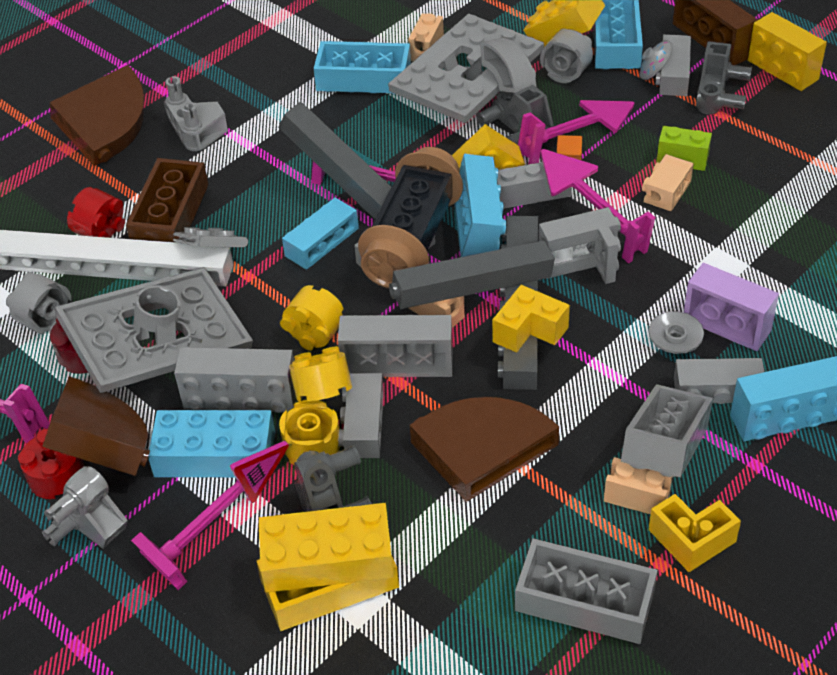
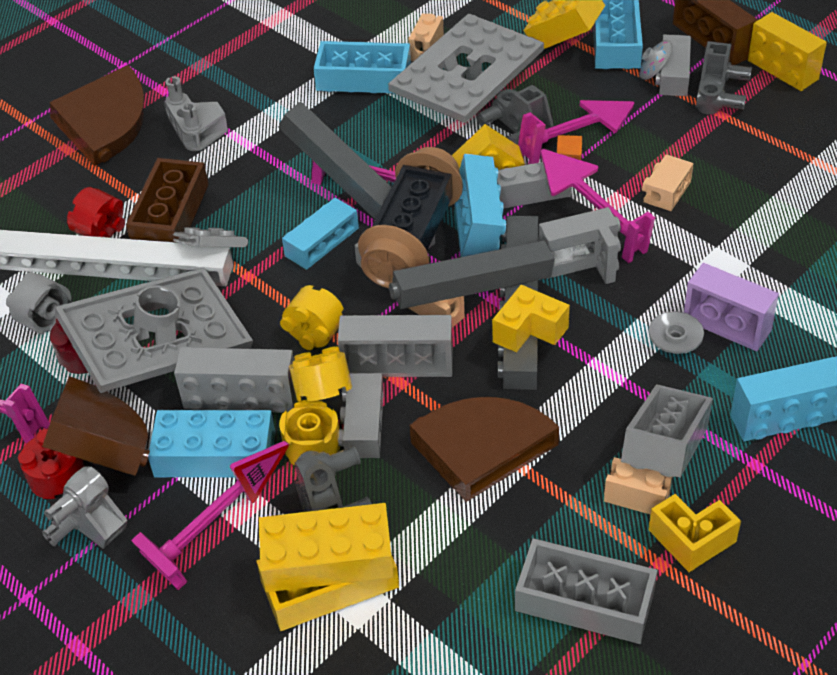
(508, 64): light grey brick -> none
(566, 55): light grey brick -> none
(685, 145): lime brick -> none
(714, 376): light grey brick -> none

